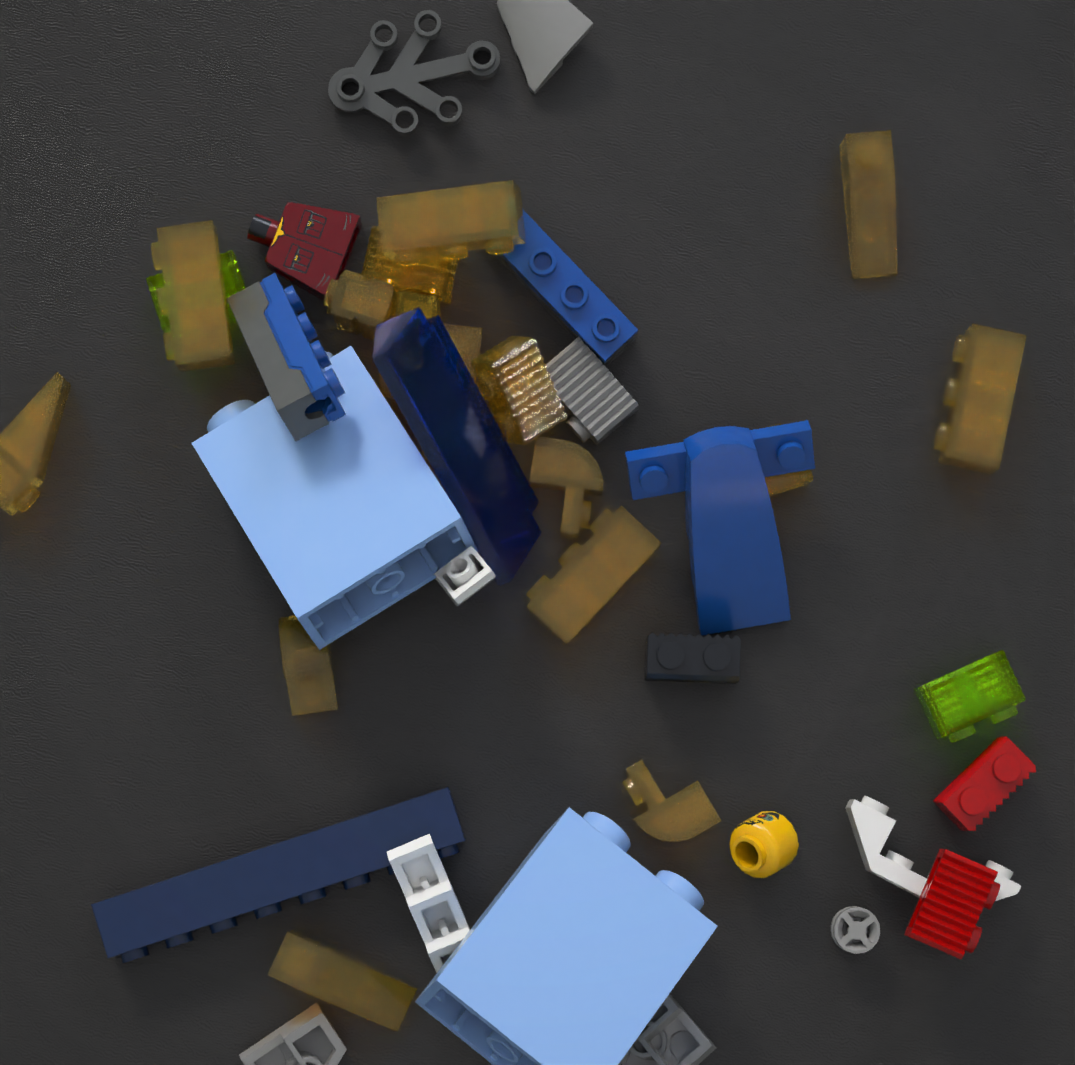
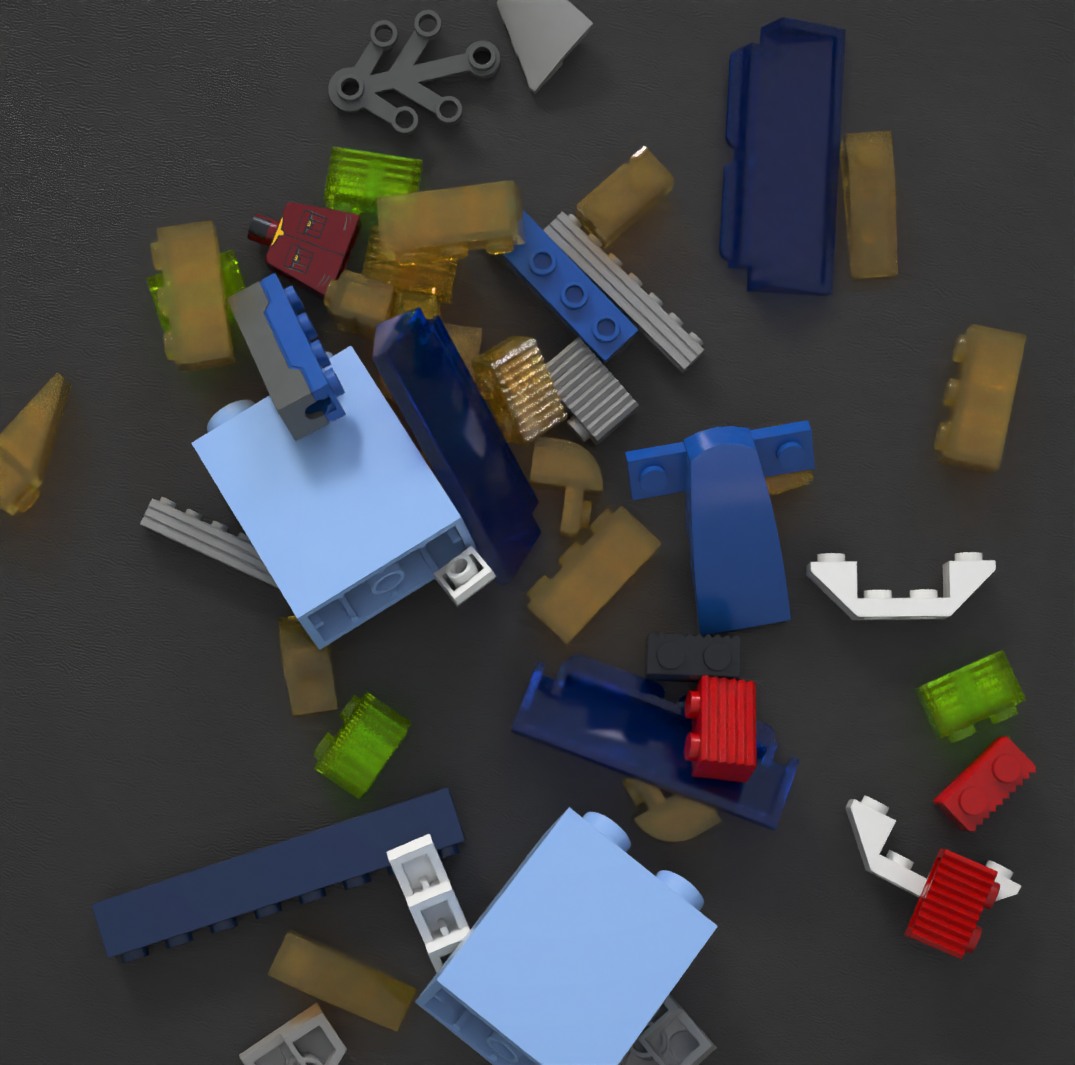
(205, 538): none -> light grey piece
(361, 176): none -> clear neon green brick
(361, 745): none -> clear neon green brick
(624, 196): none -> clear yellow brick
(626, 292): none -> light grey piece
(636, 732): none -> clear blue slope
(722, 729): none -> red brick
(764, 844): yellow head -> none
(786, 158): none -> clear blue slope
(839, 582): none -> white slope
(860, 935): light grey wheel -> none

